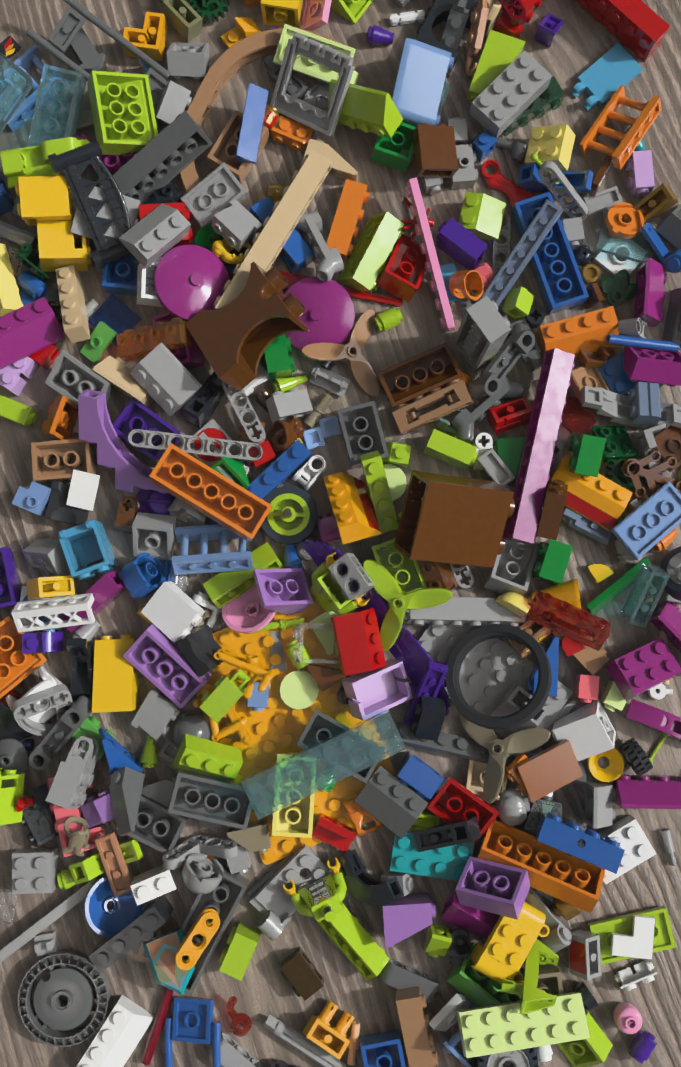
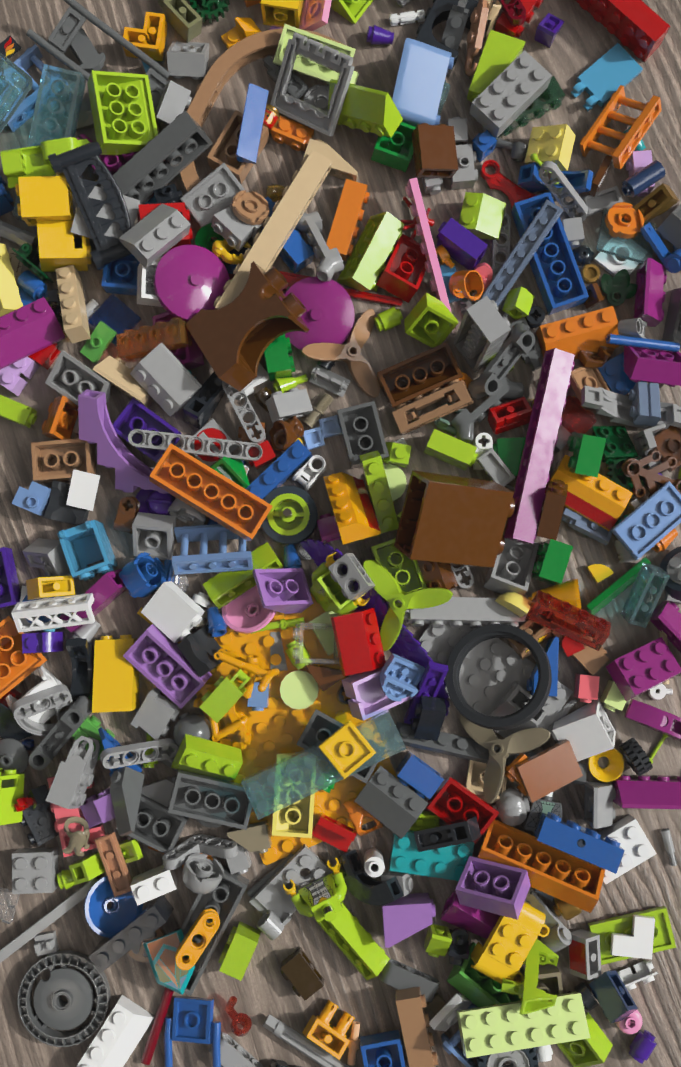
(139, 757): none -> light grey beam
(216, 623): none -> blue cone
(250, 207): none -> medium nougat tile
(347, 749): none -> yellow tile
(374, 862): none -> white brick
(400, 677): none -> medium blue slope
(430, 321): none -> lime slope
(444, 256): none -> light orange piece
(613, 996): none -> brick
(643, 179): none -> dark blue brick

